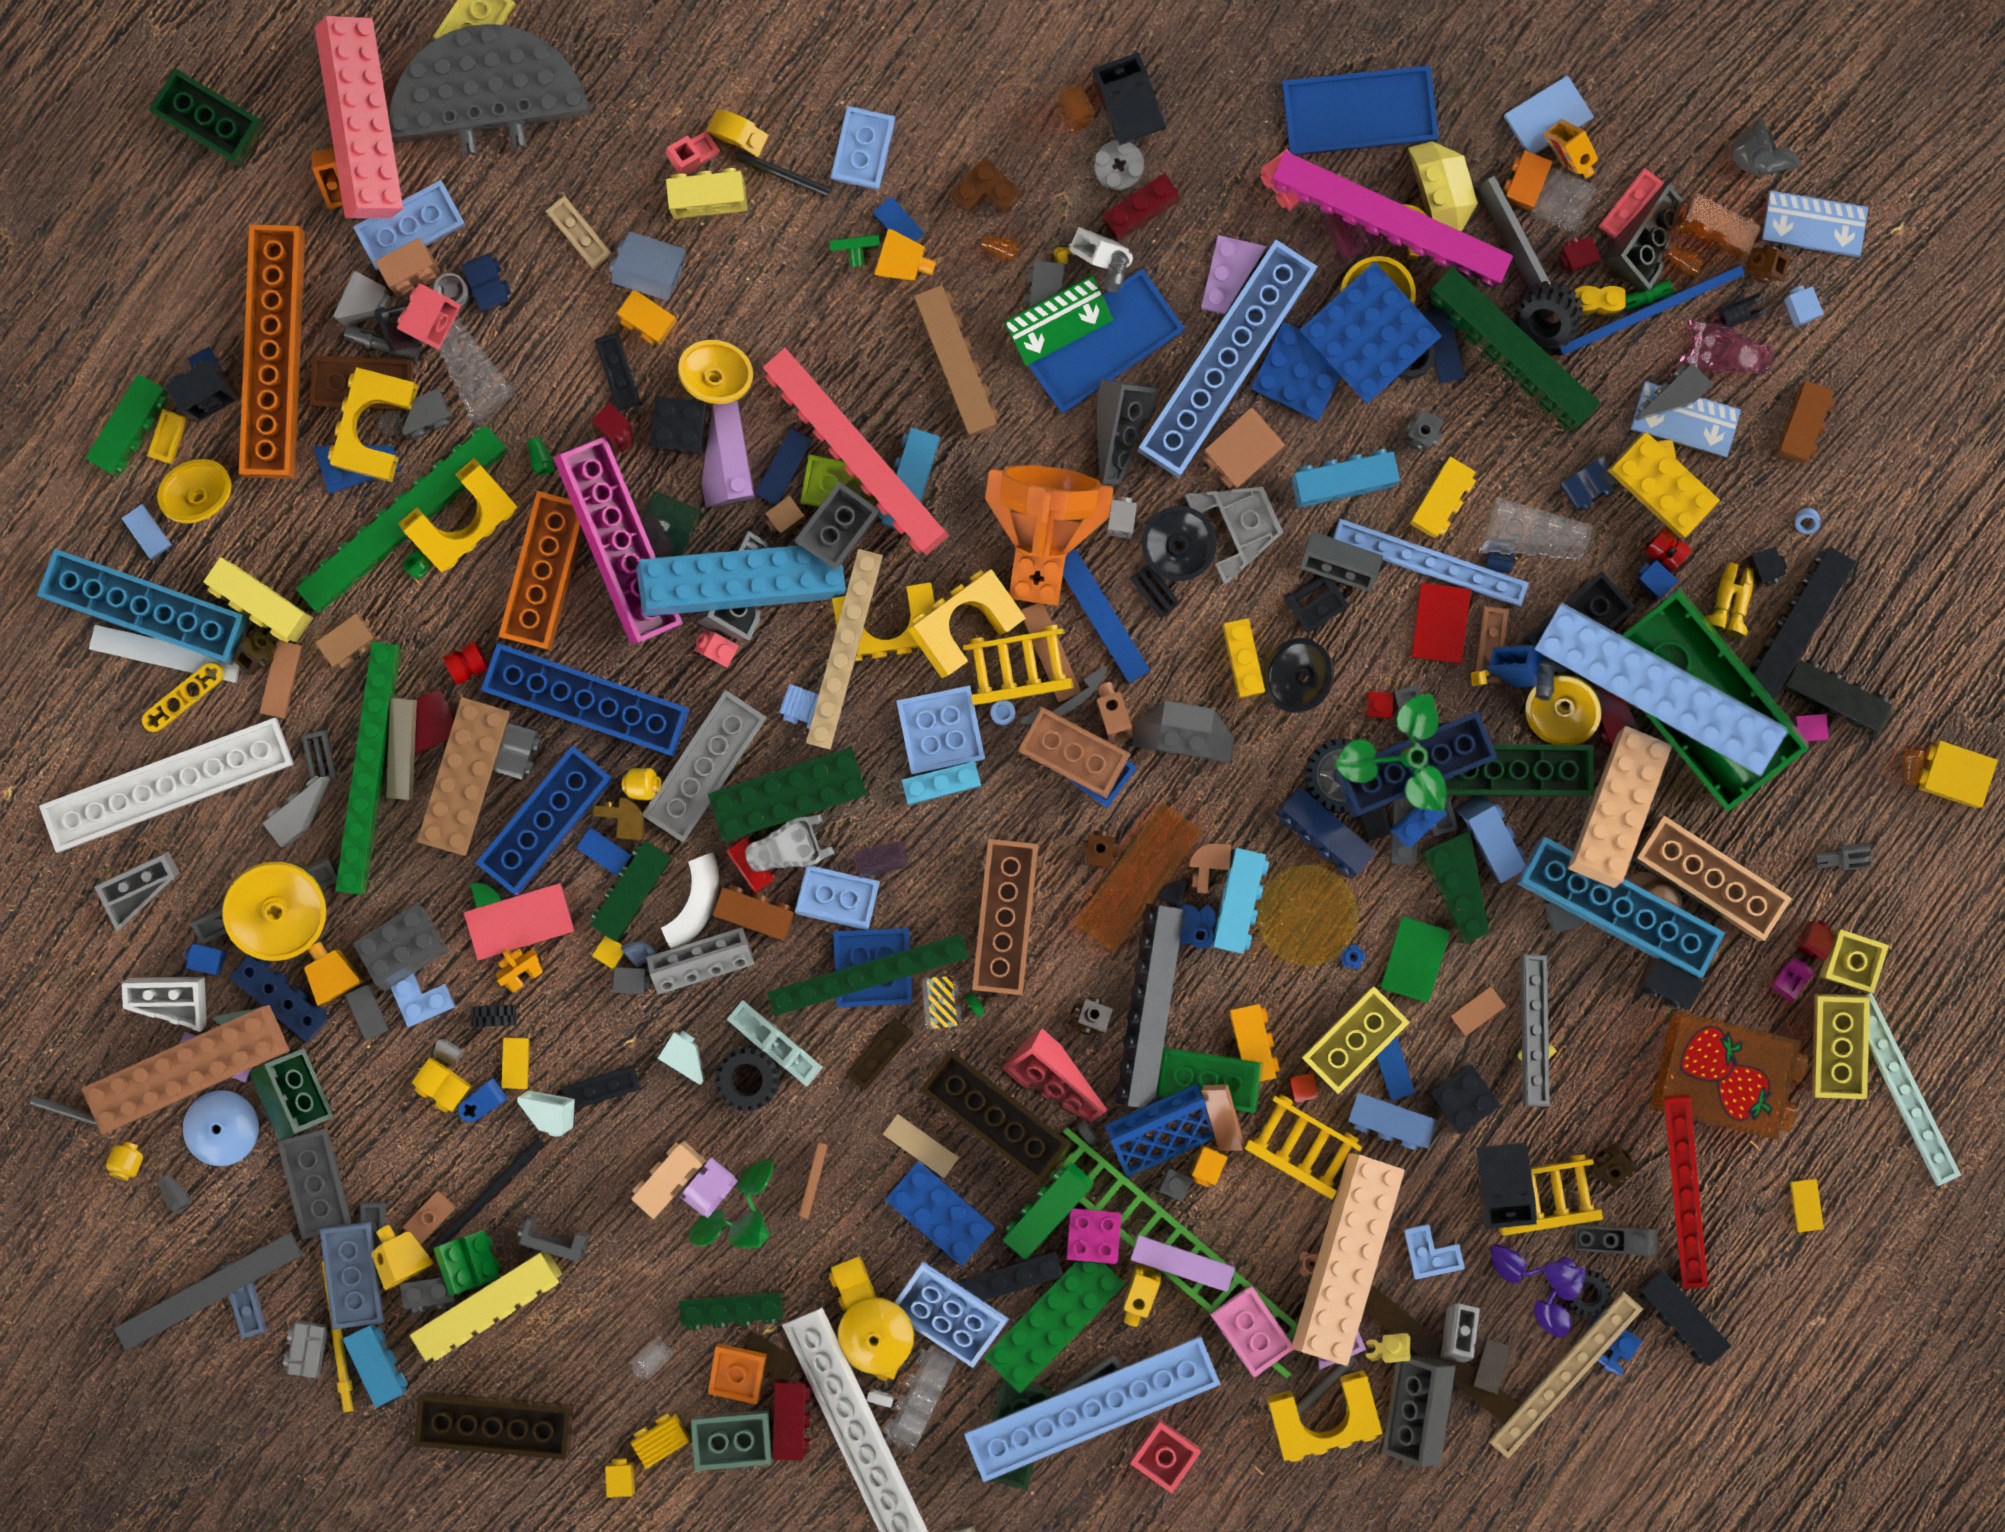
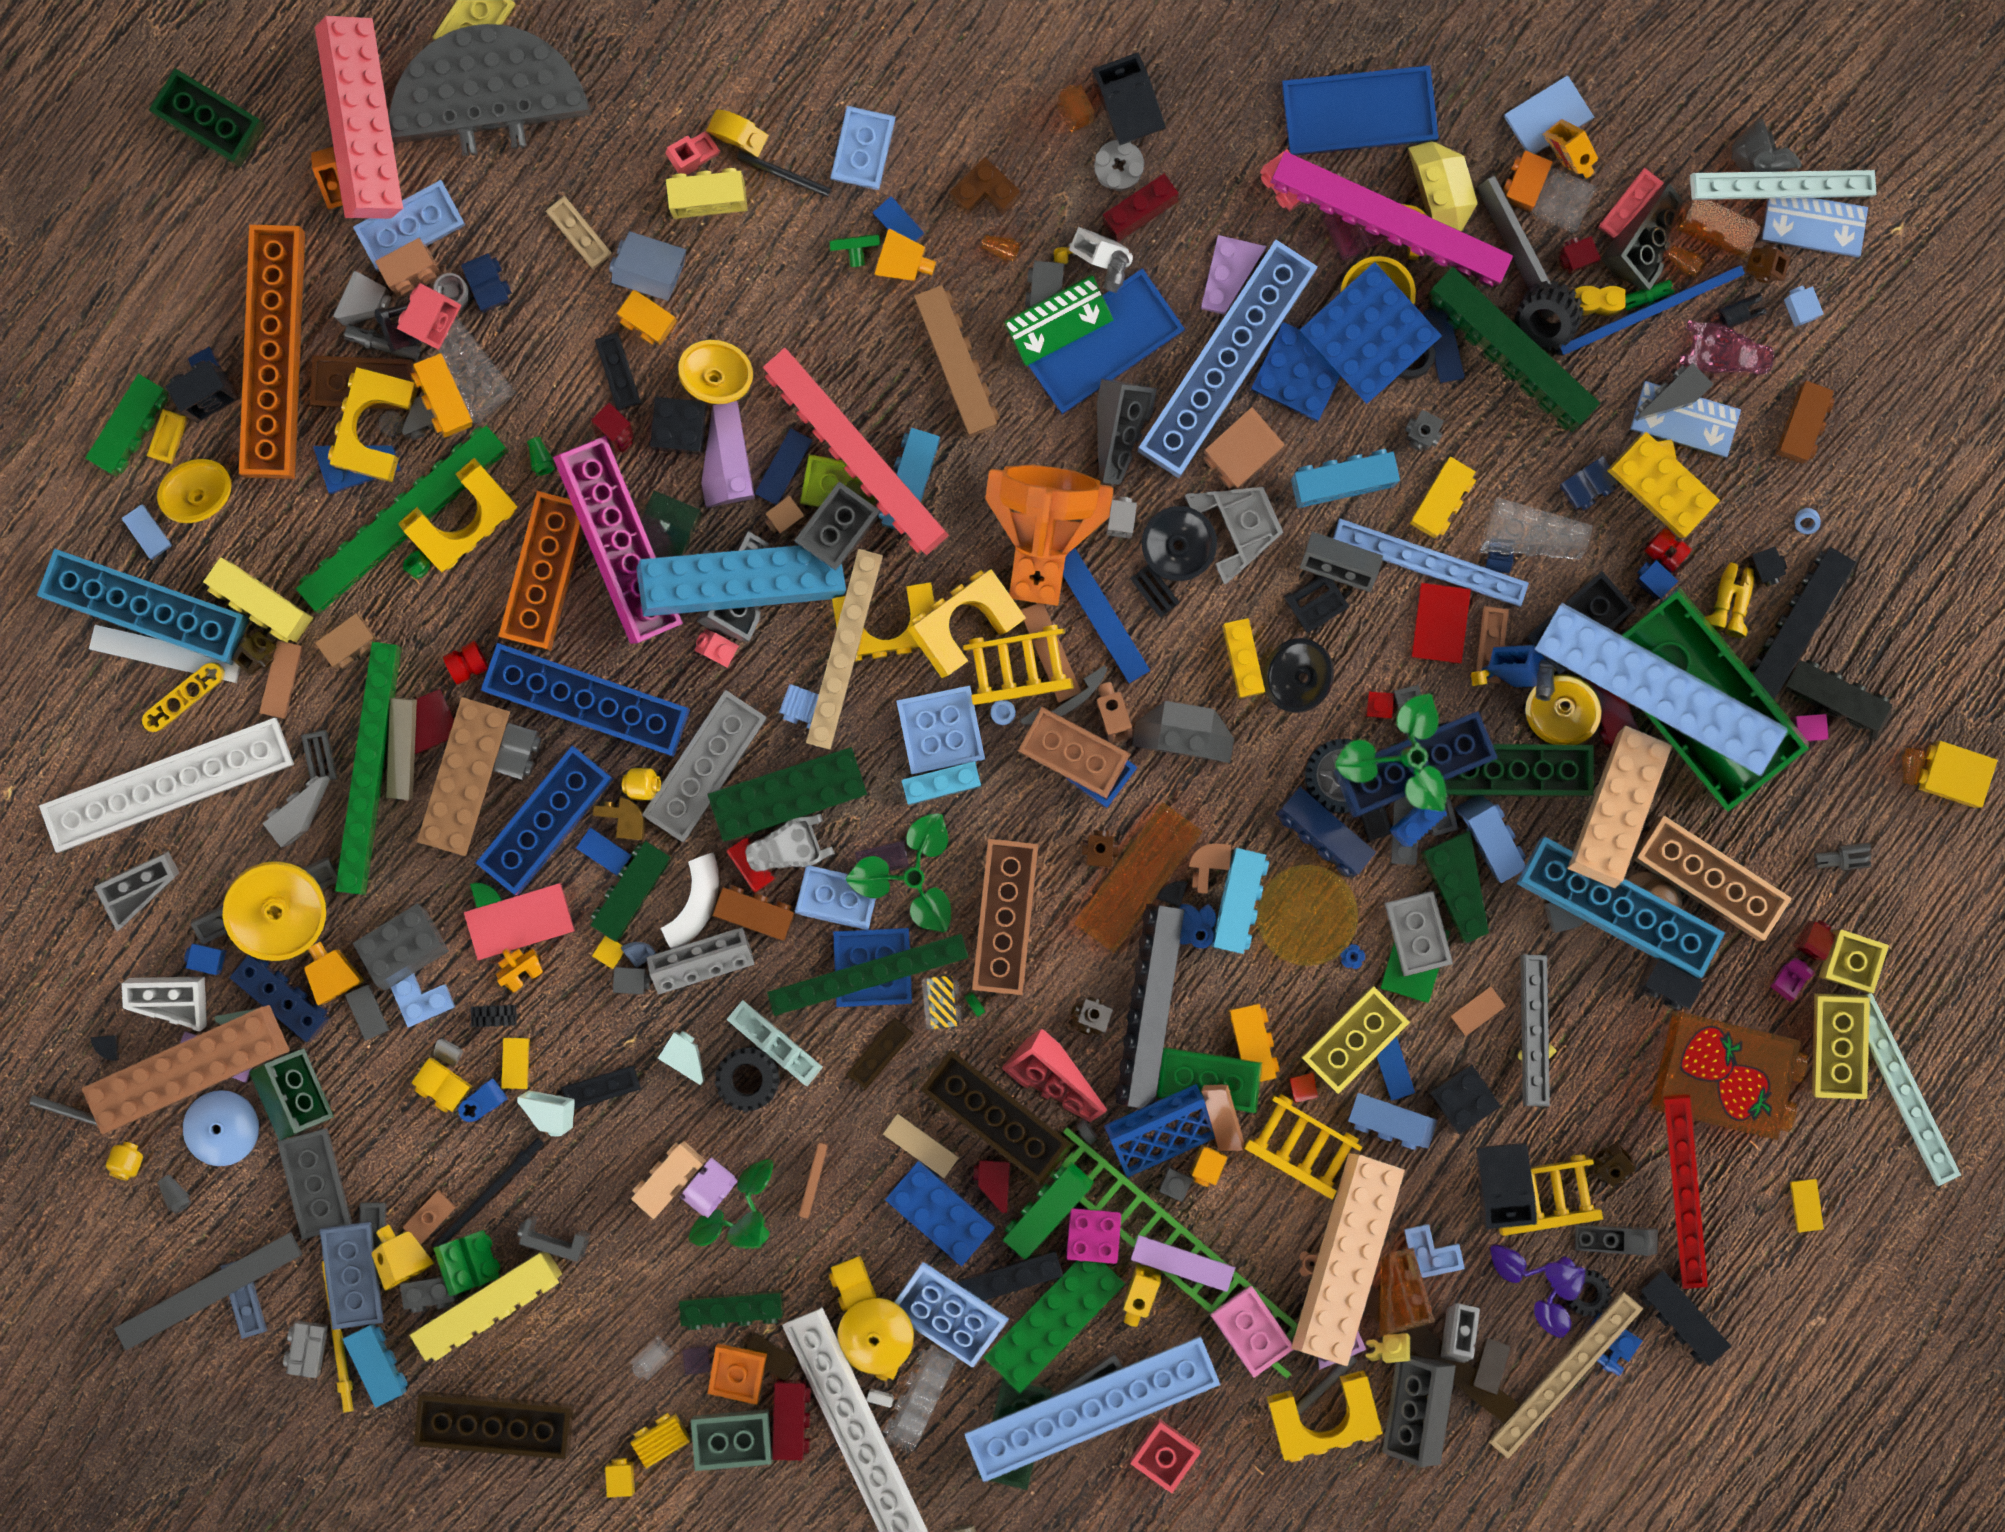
(106, 1046): none -> black tile
(441, 395): none -> light orange brick
(696, 1360): none -> tile
(871, 874): none -> green plant
(994, 1181): none -> dark red slope
(1402, 1294): none -> clear orange wedge
(1418, 933): none -> light grey tile
(1783, 184): none -> light aqua tile

